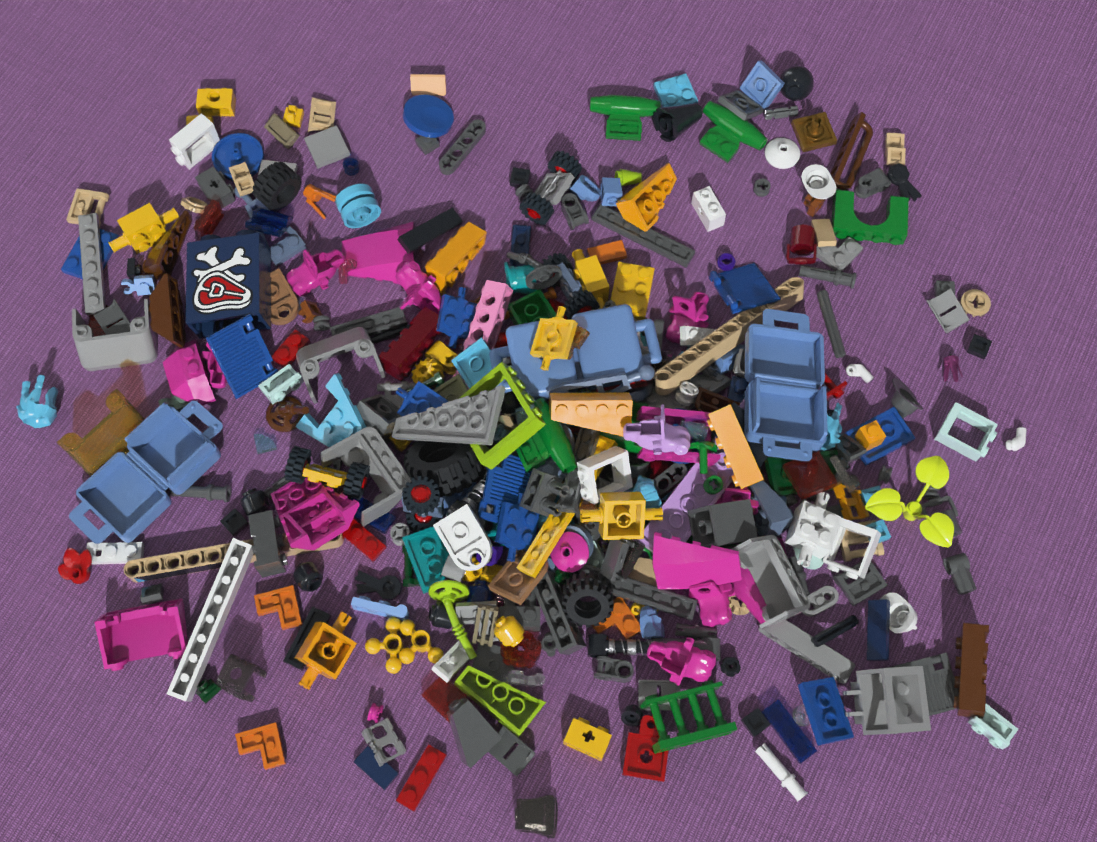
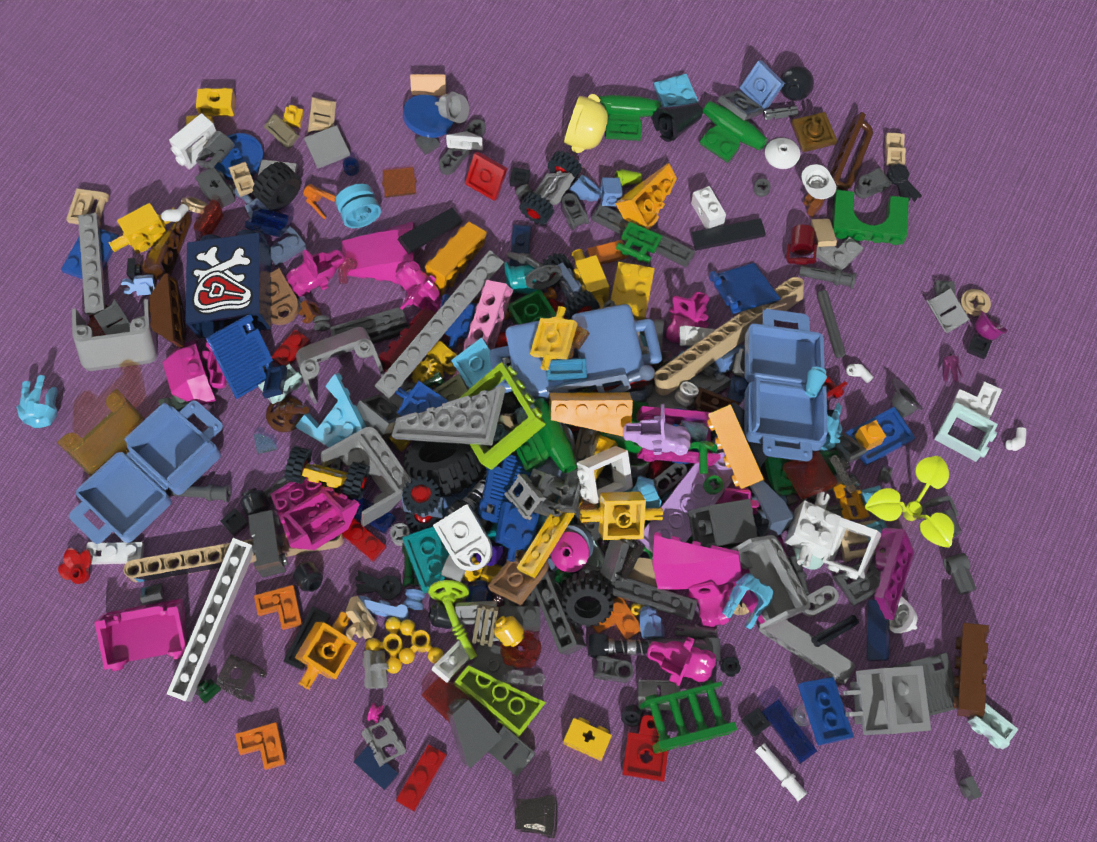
(175, 215): none -> white arm
(217, 148): none -> dark grey piece
(275, 381): none -> dark blue tile
(362, 620): none -> tan plate
(375, 669): none -> light grey hips
(399, 182): none -> clear orange piece
(414, 599): none -> medium blue wheel
(438, 324): none -> light grey plate
(453, 107): none -> light grey piece
(464, 140): none -> white slope
(486, 176): none -> red tile
(529, 490): none -> light grey piece
(544, 644): dark grey plate -> none
(567, 369): none -> dark azure tile
(586, 124): none -> light yellow piece
(641, 238): none -> green plate
(726, 257): dark purple plate -> none
(728, 234): none -> black tile
(762, 591): none -> medium azure piece
(815, 380): none -> medium azure cone
(894, 569): none -> magenta plate
(930, 493): dark grey bush -> none
(969, 788): none -> dark grey plate
(983, 403): none -> white plate
(987, 328): none -> magenta helmet

